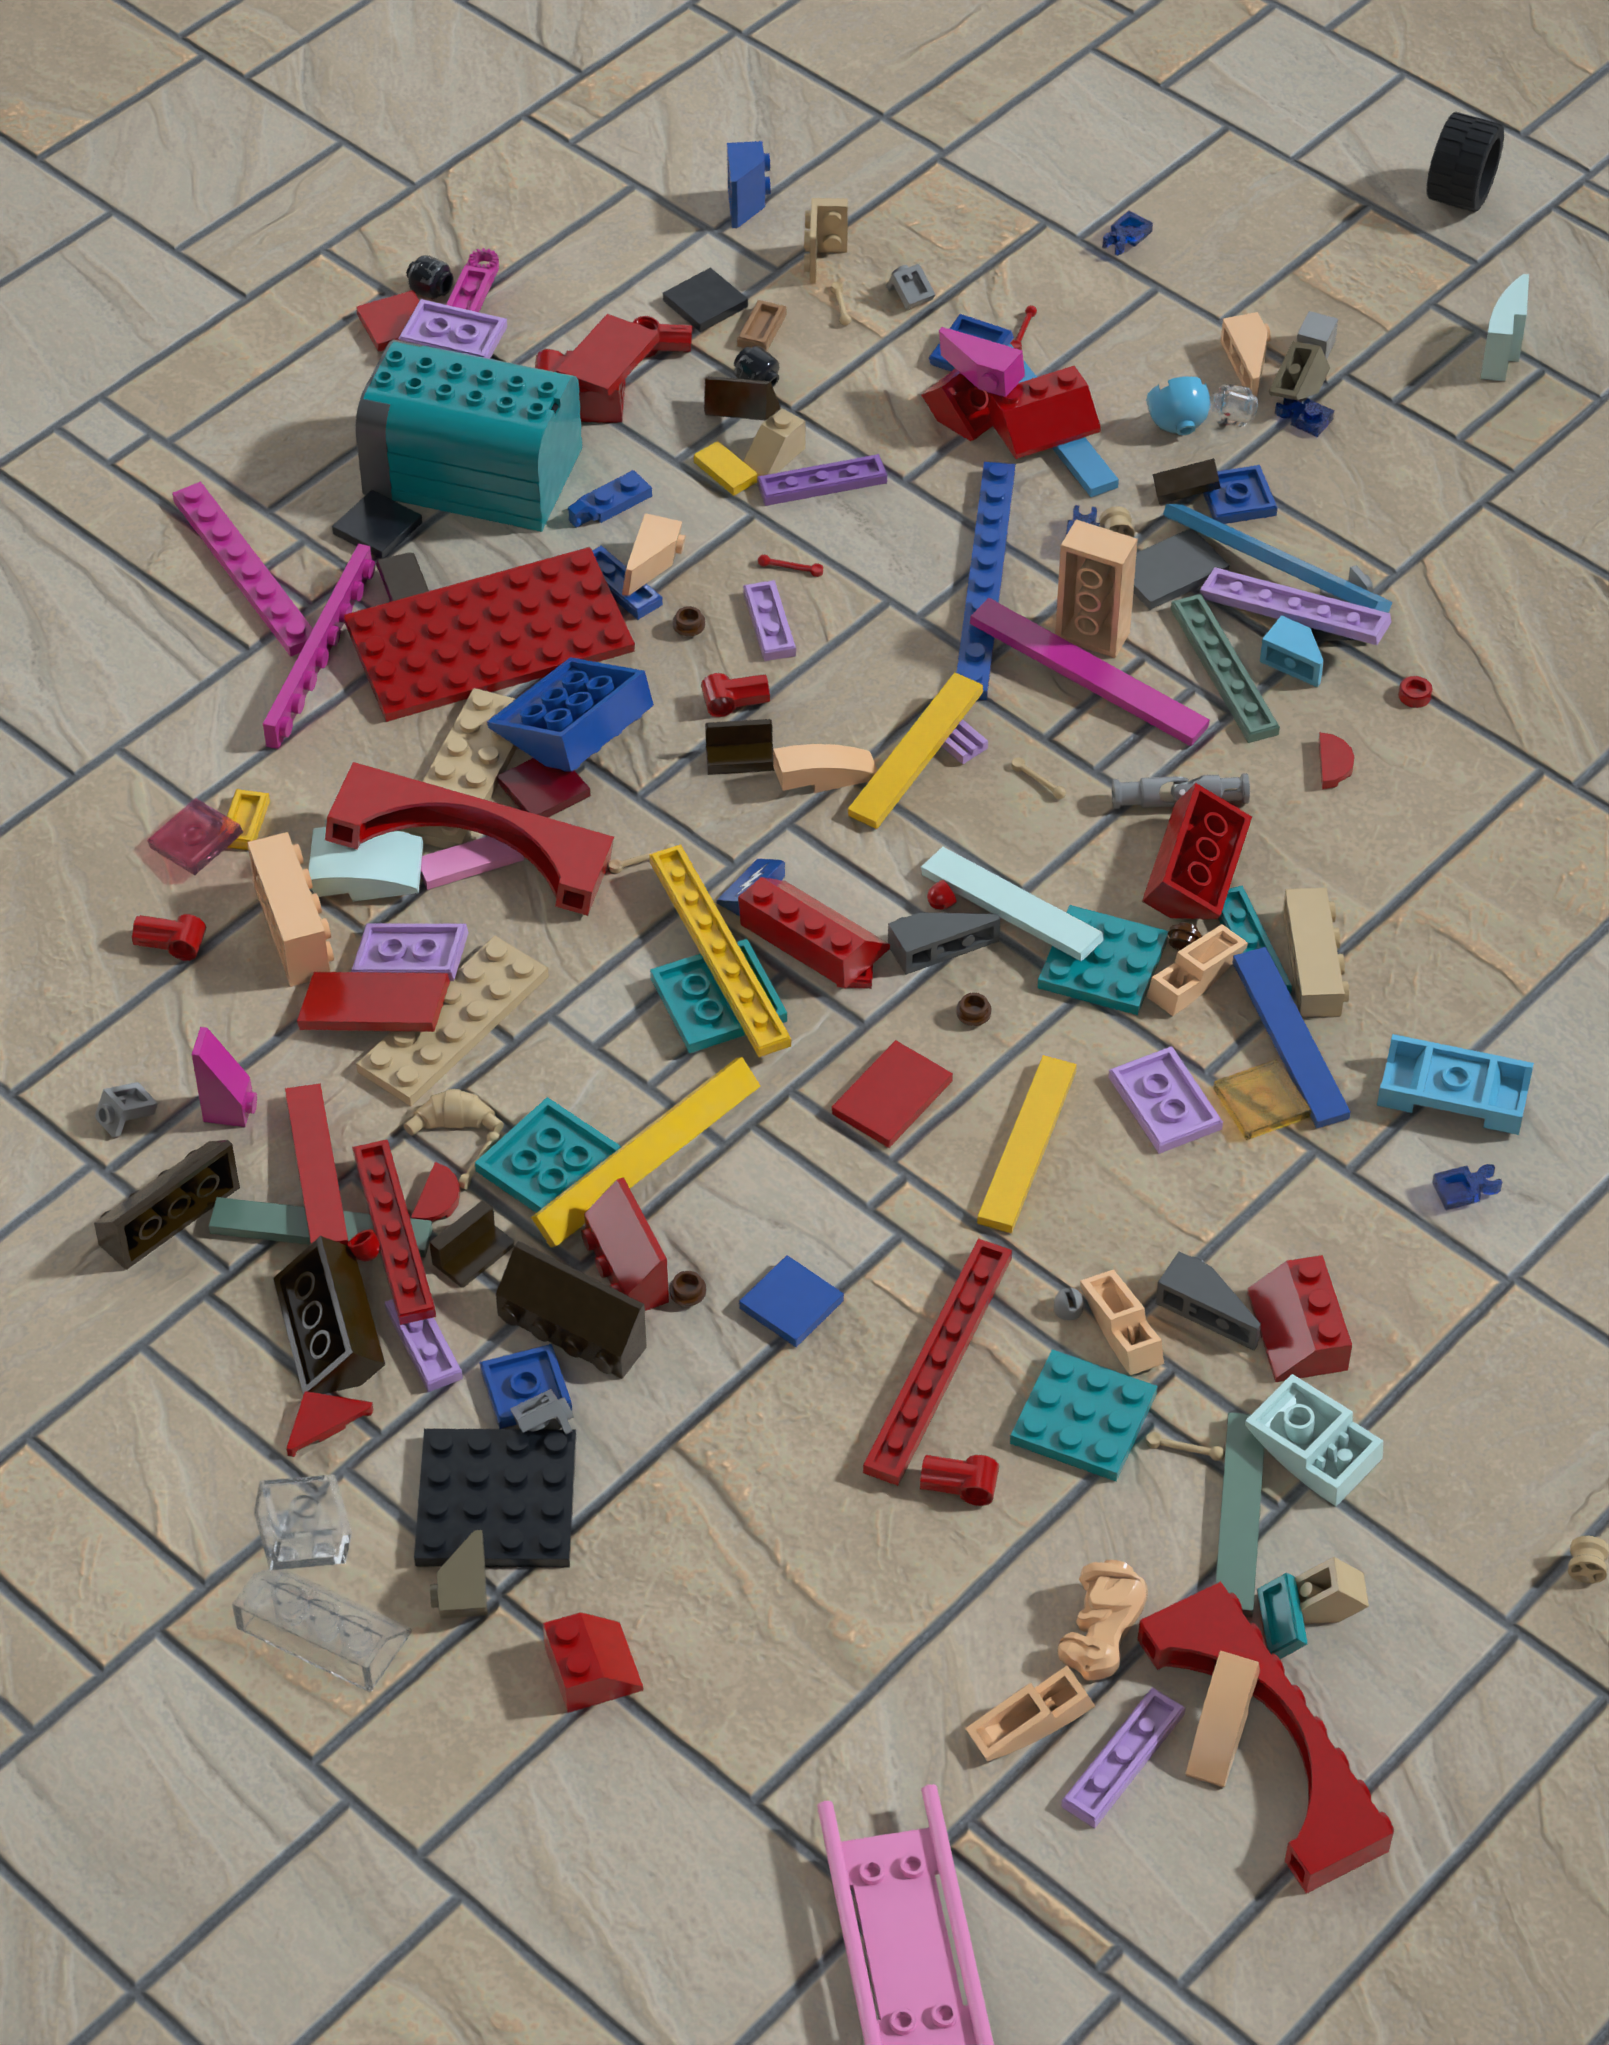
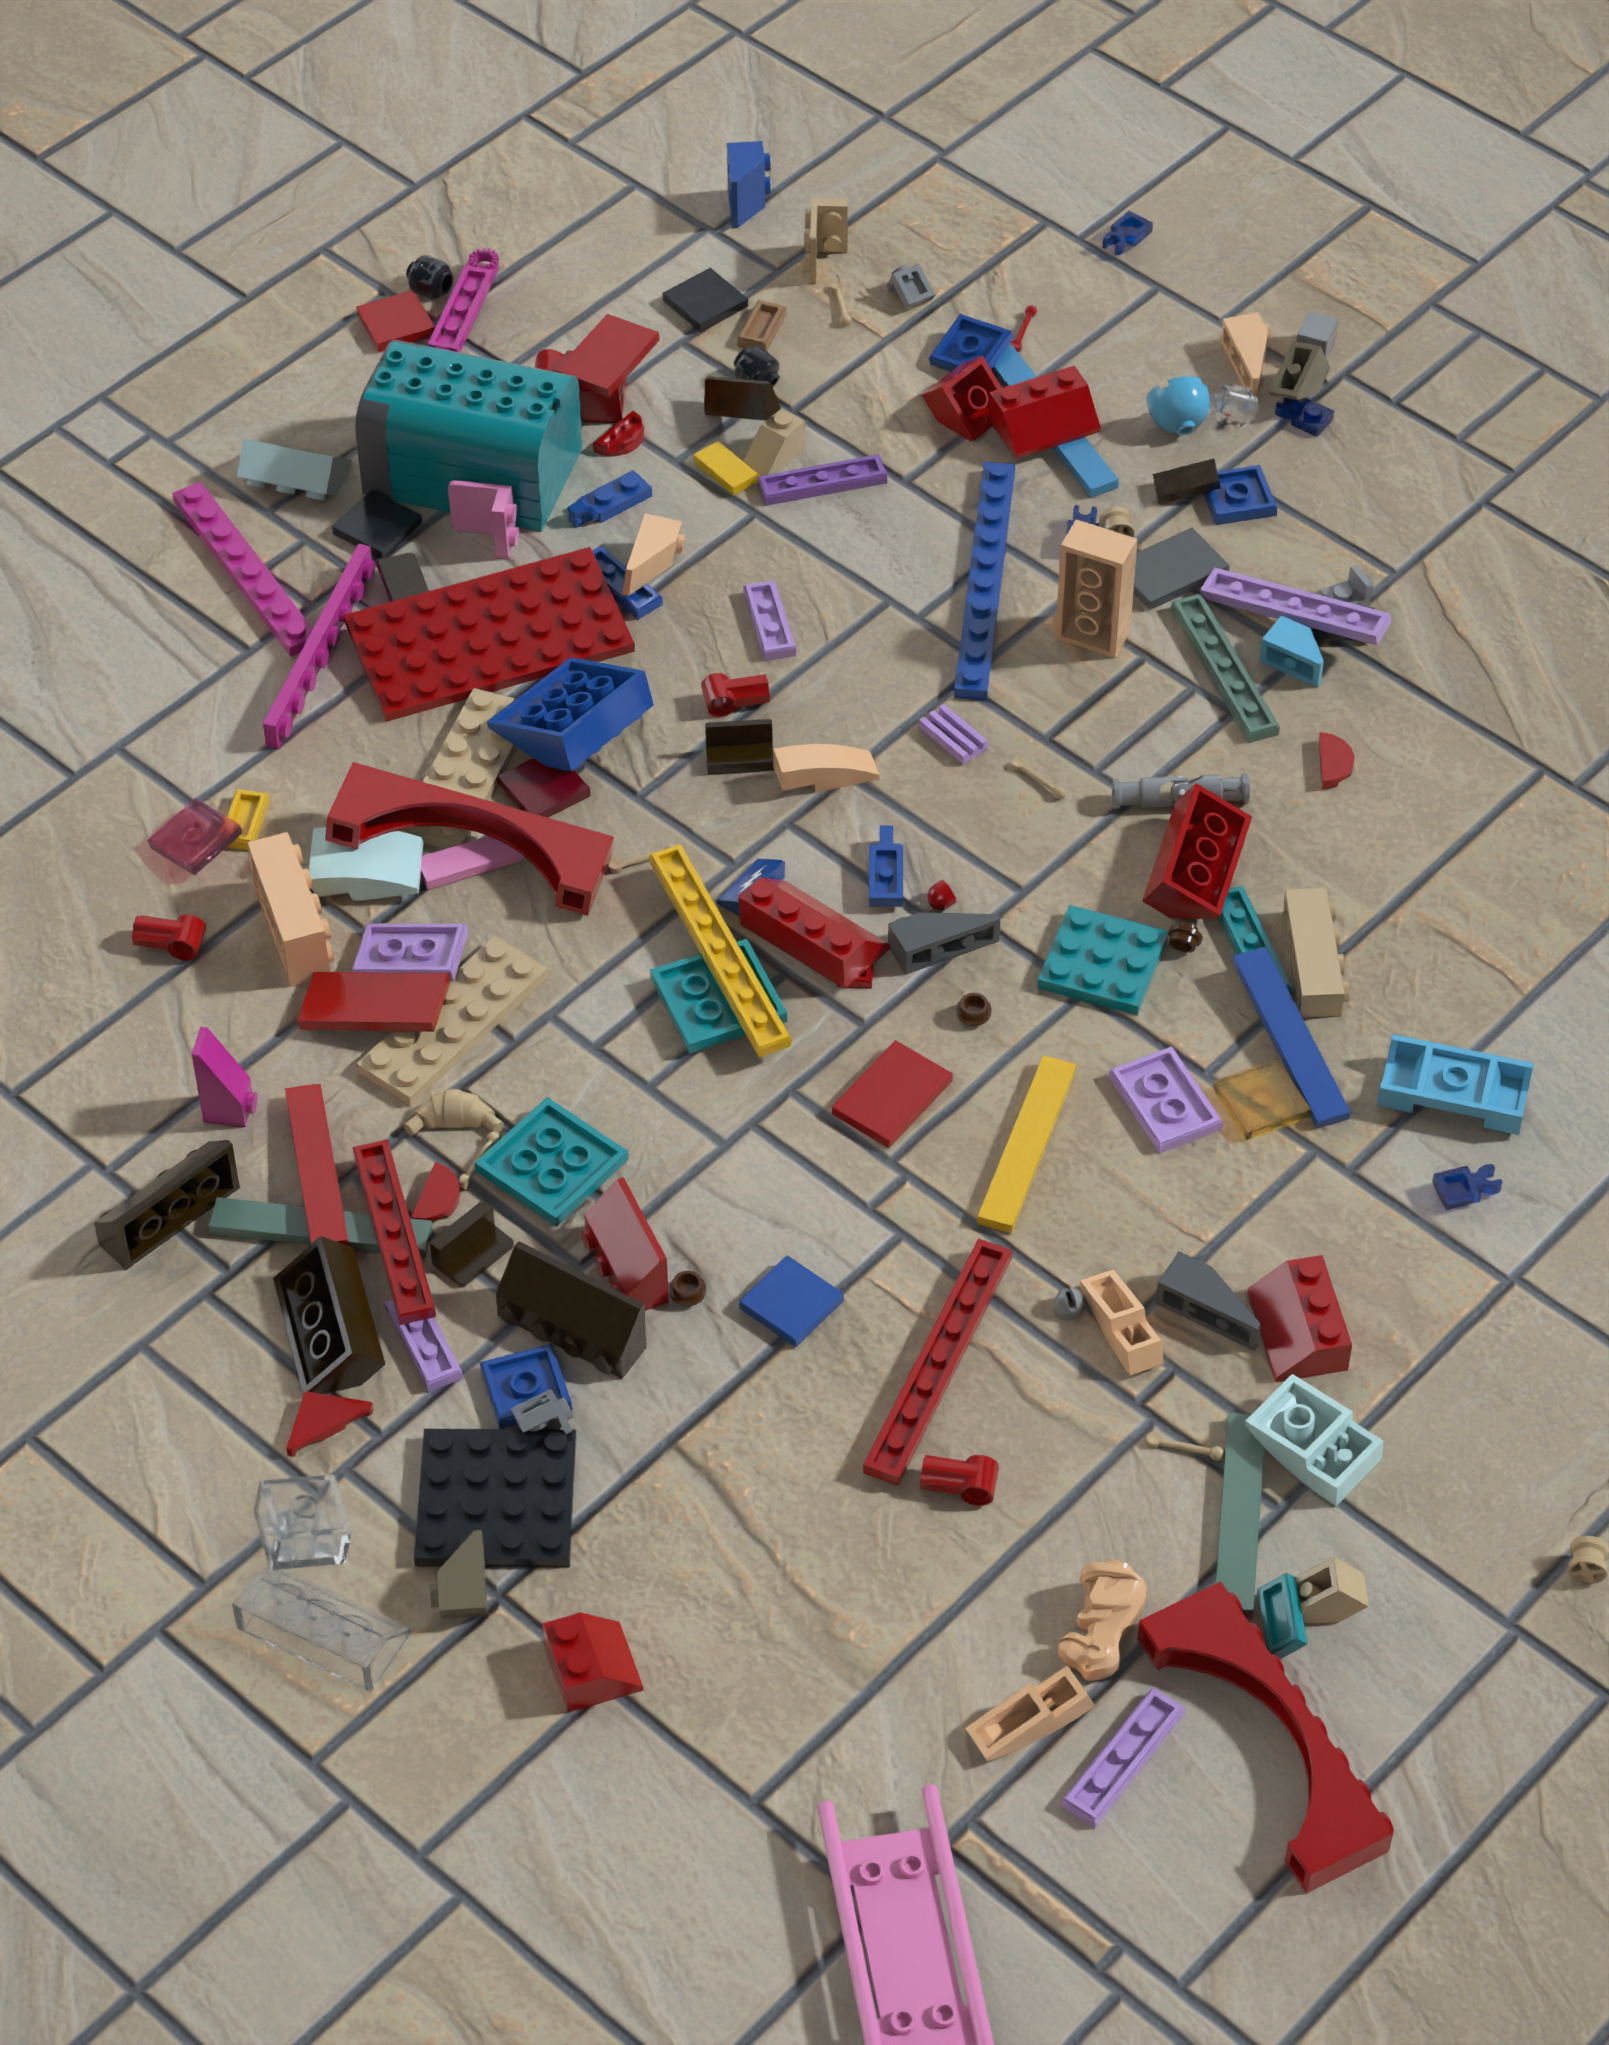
(123, 1104): light grey bracket -> none
(291, 469): none -> light aqua slope
(365, 1245): red hinge -> none
(454, 329): lavender tile -> none
(485, 510): none -> bright pink bracket
(622, 437): none -> red tile
(648, 1149): yellow tile -> none
(672, 337): red piece -> none
(688, 621): reddish brown plate -> none
(816, 569): red hinge -> none
(886, 870): none -> blue hinge
(915, 750): yellow tile -> none
(983, 362): dark pink slope -> none
(1013, 904): light aqua tile -> none
(1083, 1415): teal plate -> none
(1090, 672): dark pink tile -> none
(1195, 969): light nougat slope -> none
(1222, 1718): light nougat slope -> none
(1276, 558): dark azure tile -> none
(1415, 691): red tile -> none
(1465, 161): black tyre -> none
(1506, 330): light aqua slope -> none

